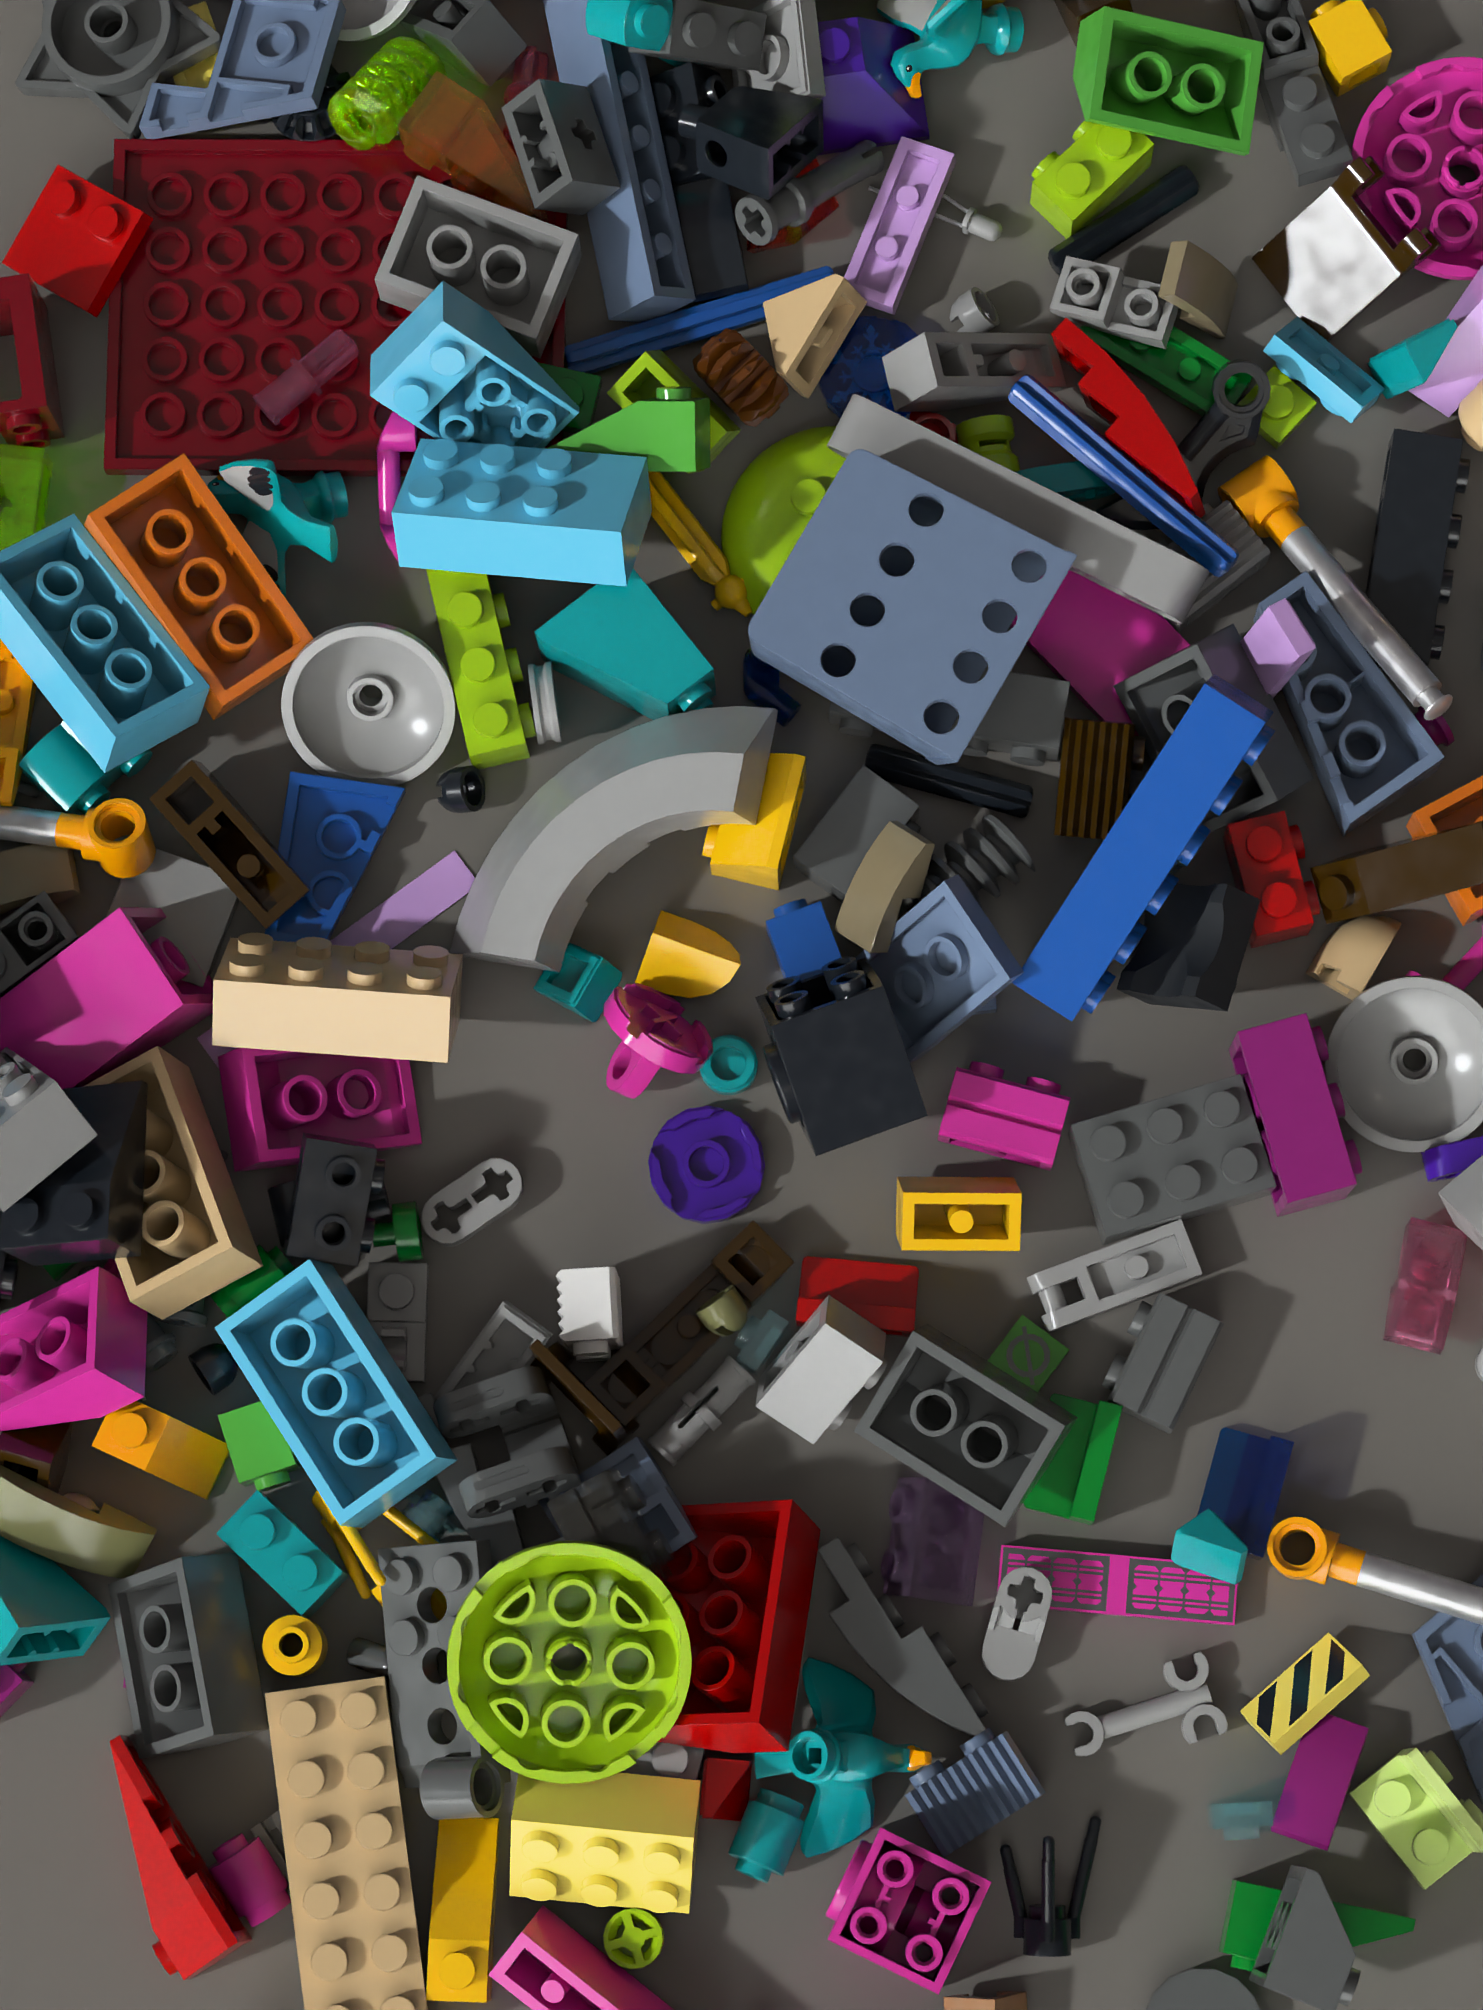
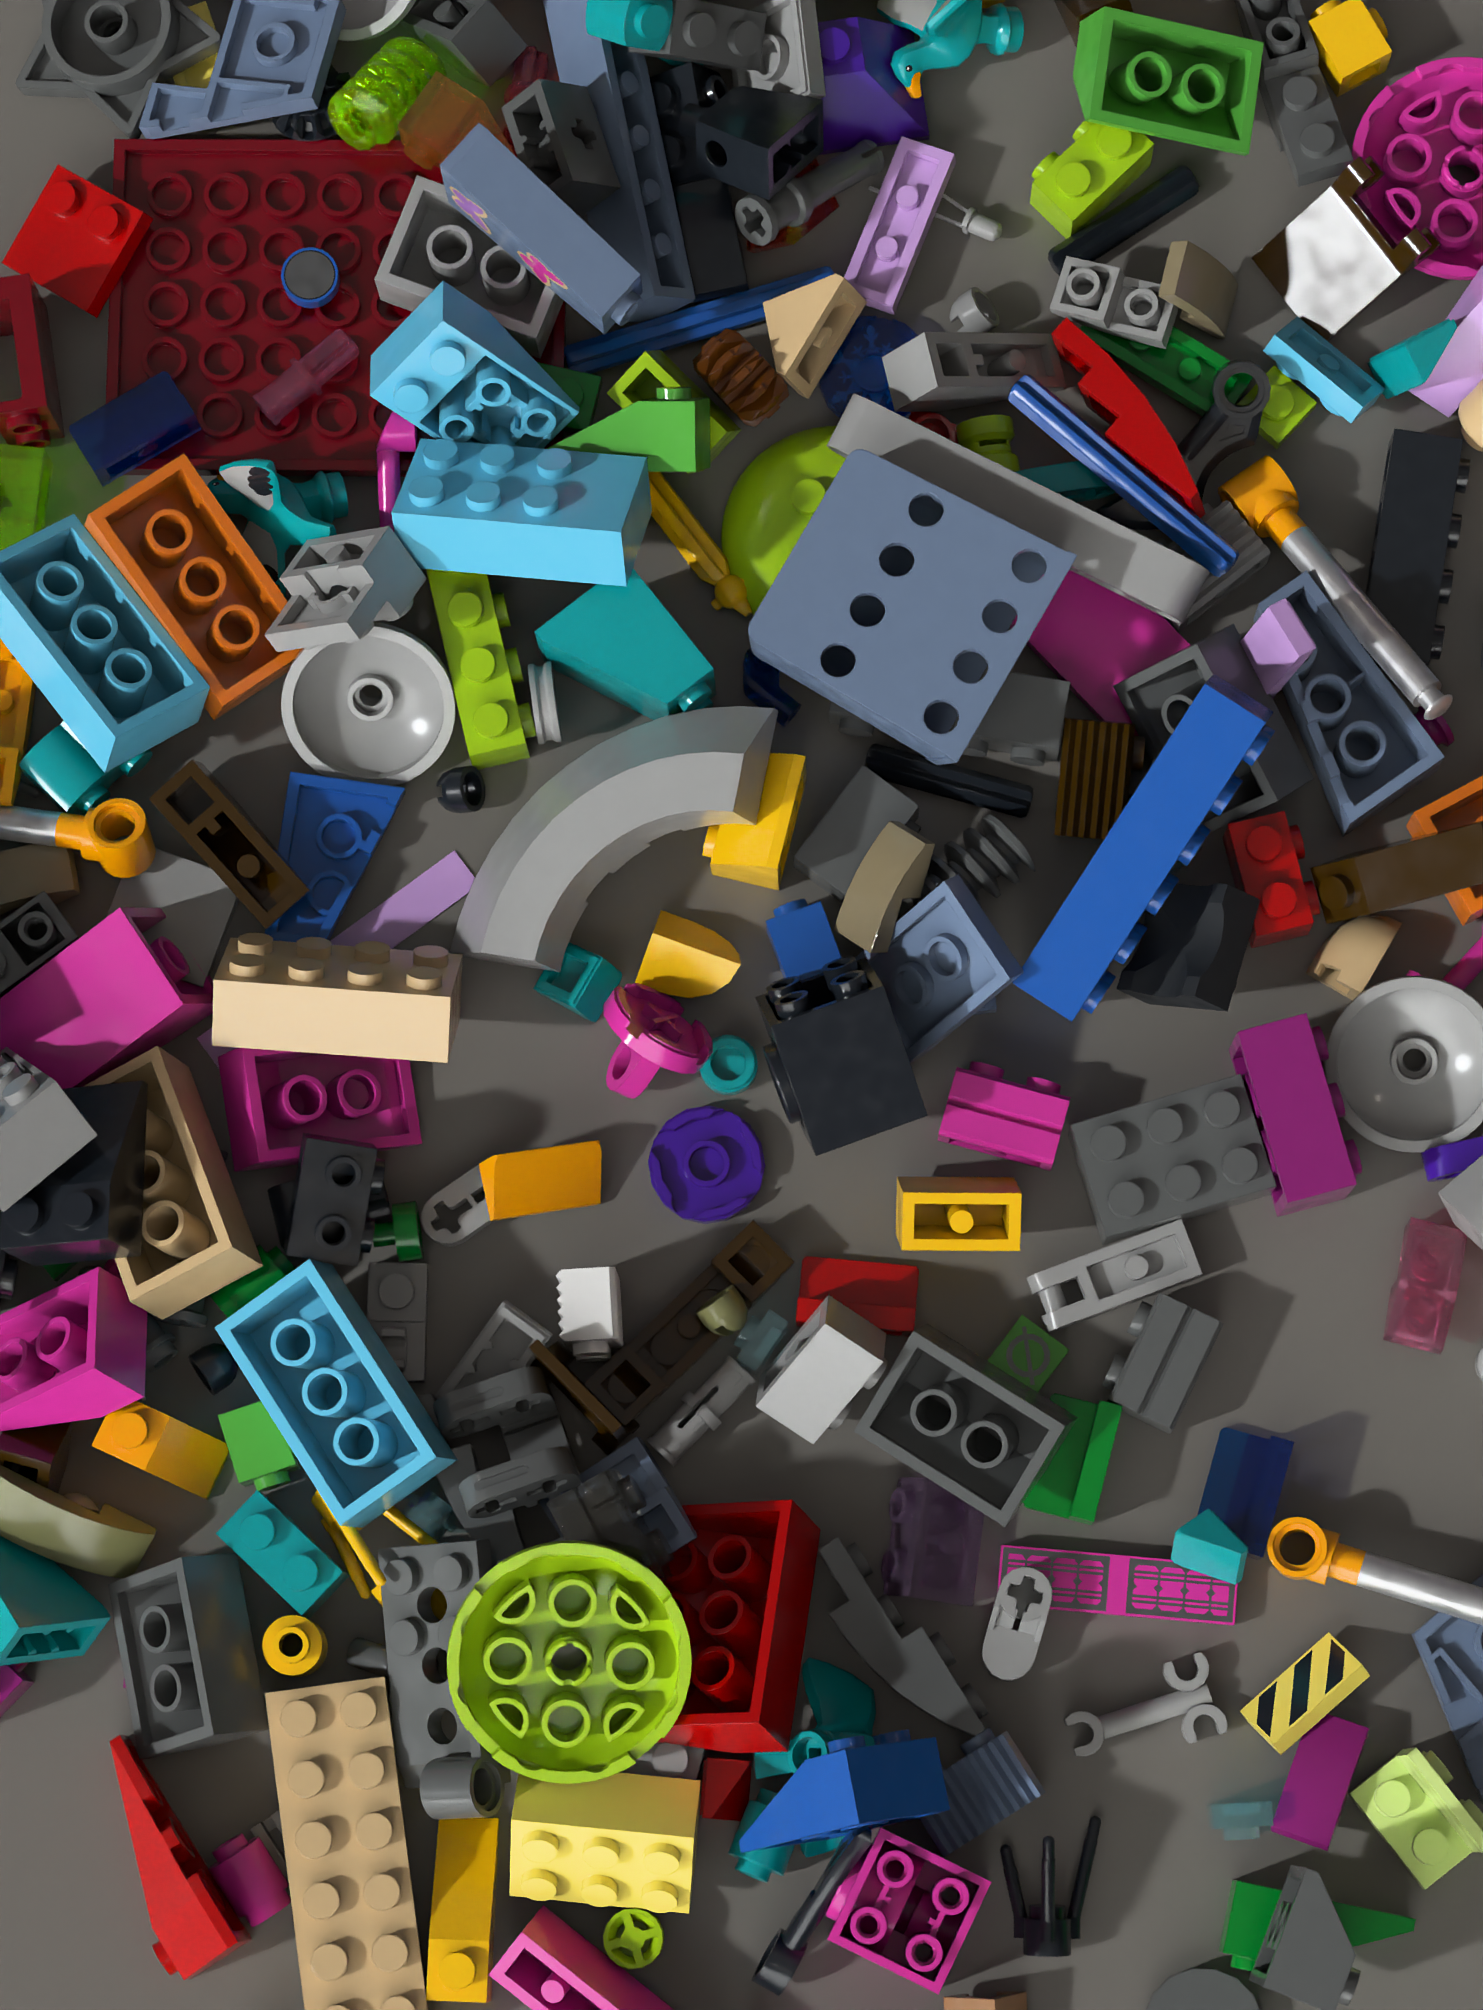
(134, 427): none -> clear blue panel
(310, 277): none -> flat silver tile
(343, 587): none -> light grey brick
(540, 230): none -> sand blue slope
(542, 1180): none -> light orange slope
(789, 1945): none -> black piece
(853, 1789): none -> blue slope

